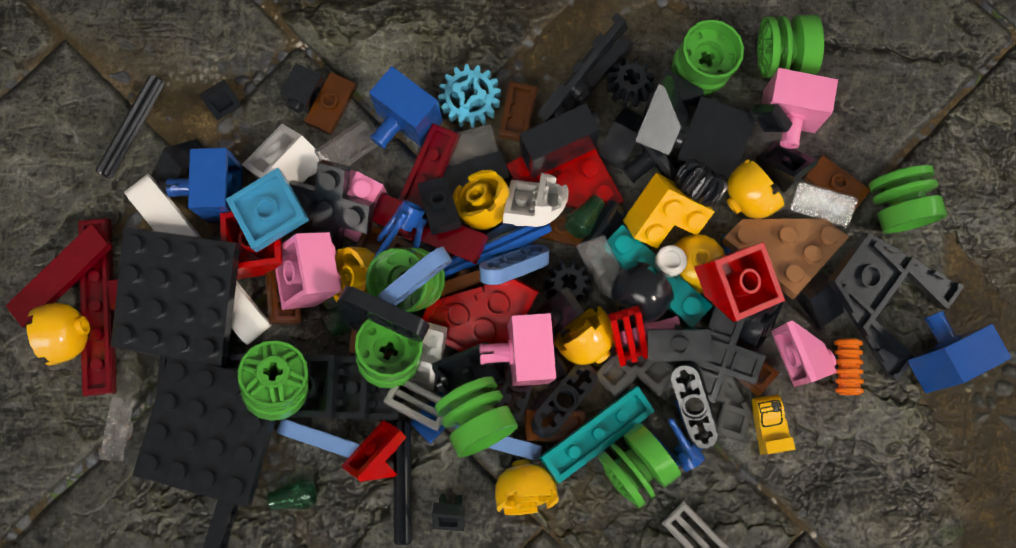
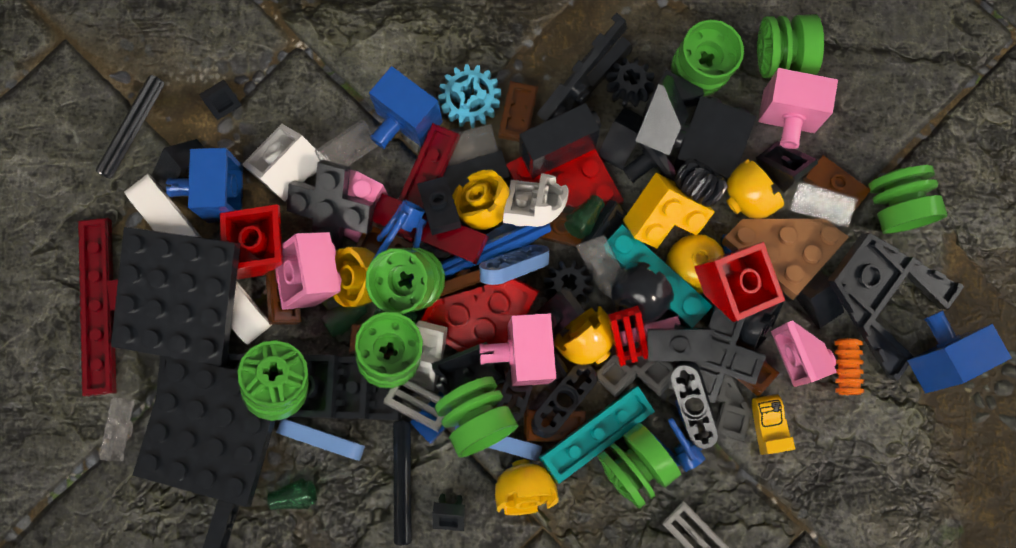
(57, 332): yellow cylinder -> none
(60, 274): dark red tile -> none
(267, 210): dark azure plate -> none
(301, 88): black brick -> none
(331, 103): reddish brown plate -> none
(358, 306): black beam -> none
(369, 458): red slope -> none
(416, 276): medium blue beam -> none
(670, 261): white tile -> none
(771, 118): black tile -> none

